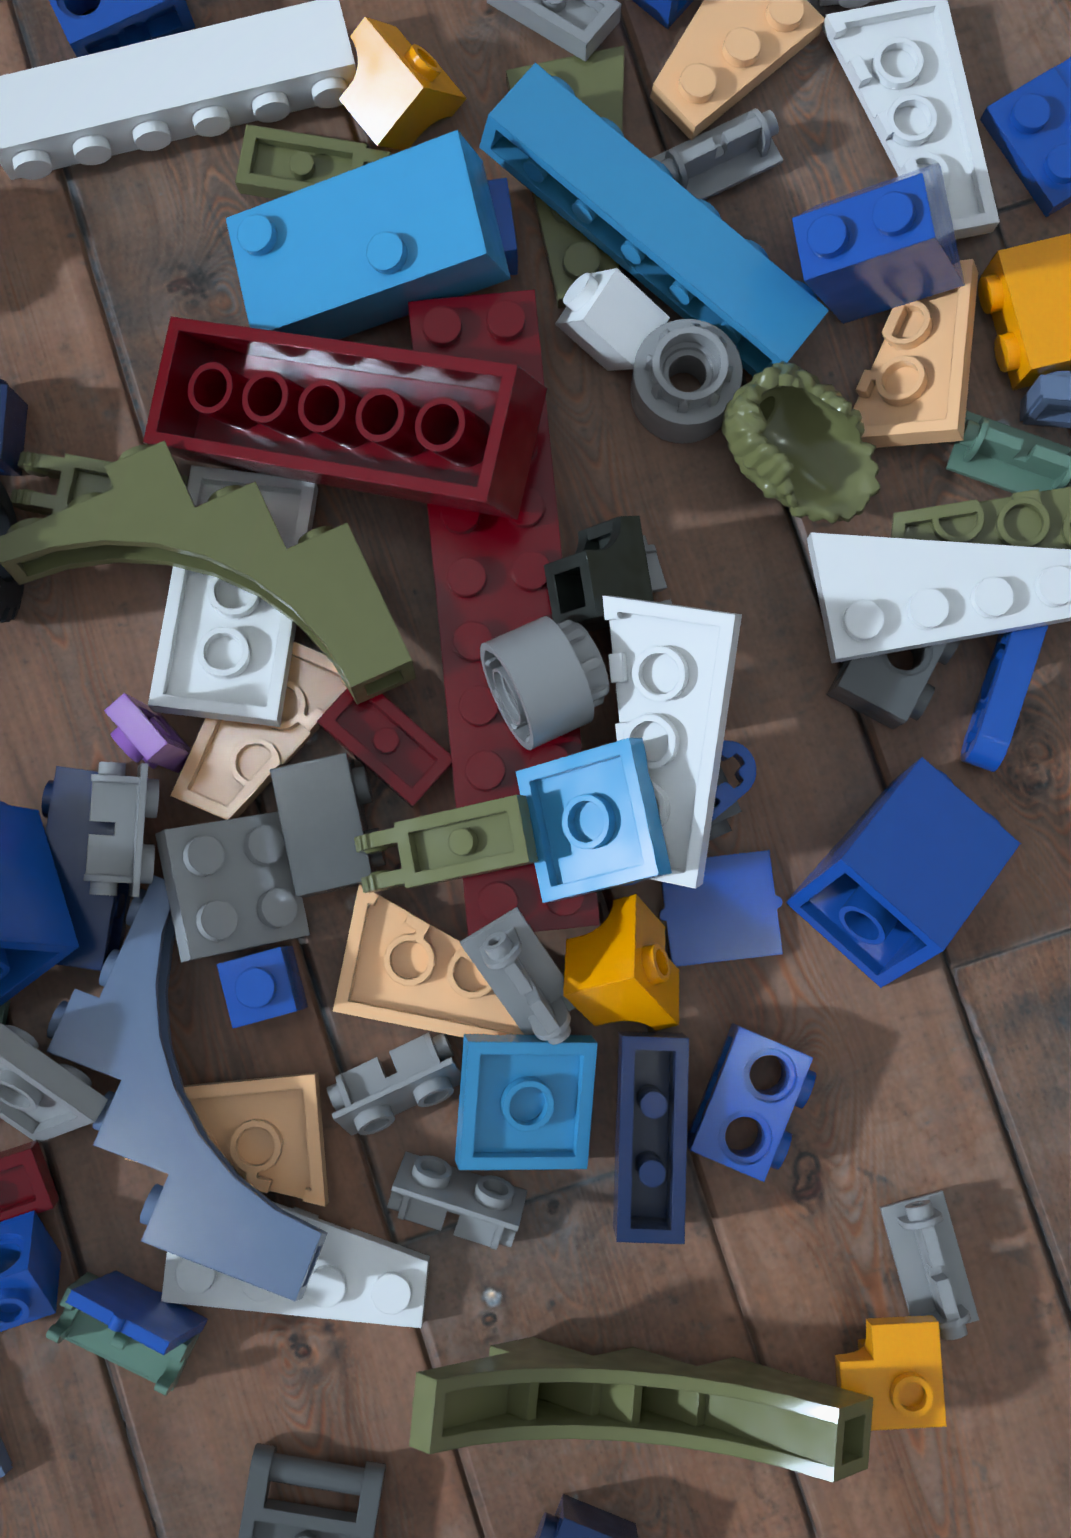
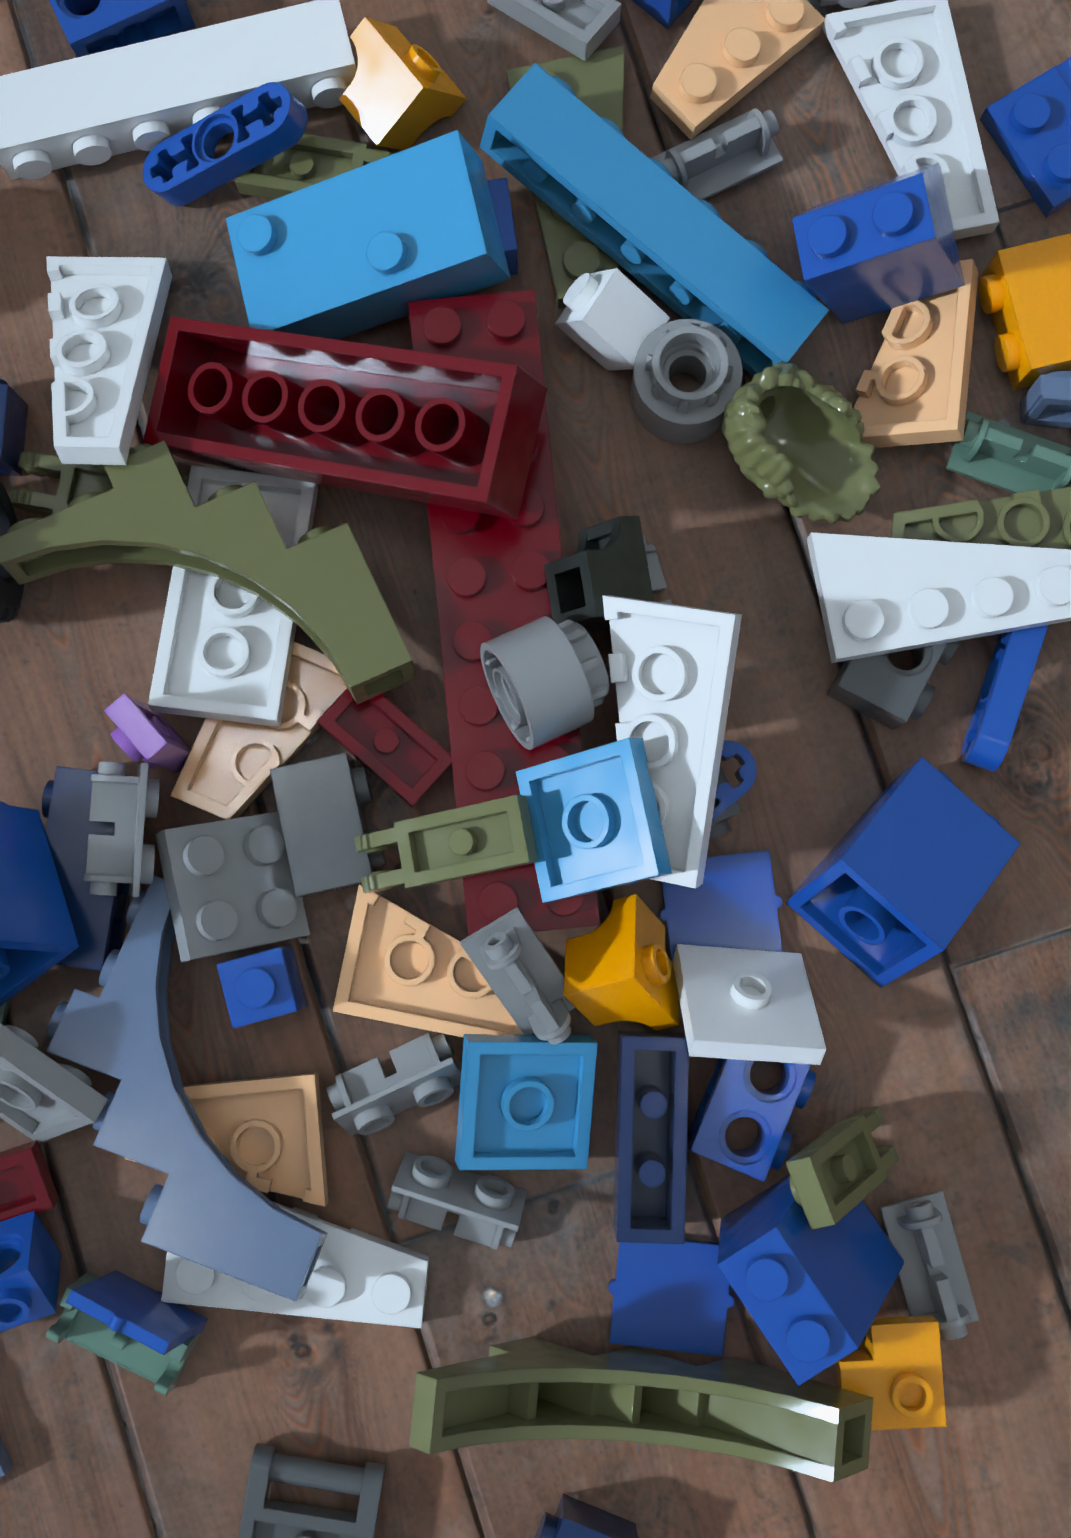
(102, 350): none -> white wing
(262, 125): none -> blue beam
(670, 1297): none -> blue piece
(747, 1005): none -> white plate
(804, 1285): none -> blue slope
(840, 1168): none -> olive hinge

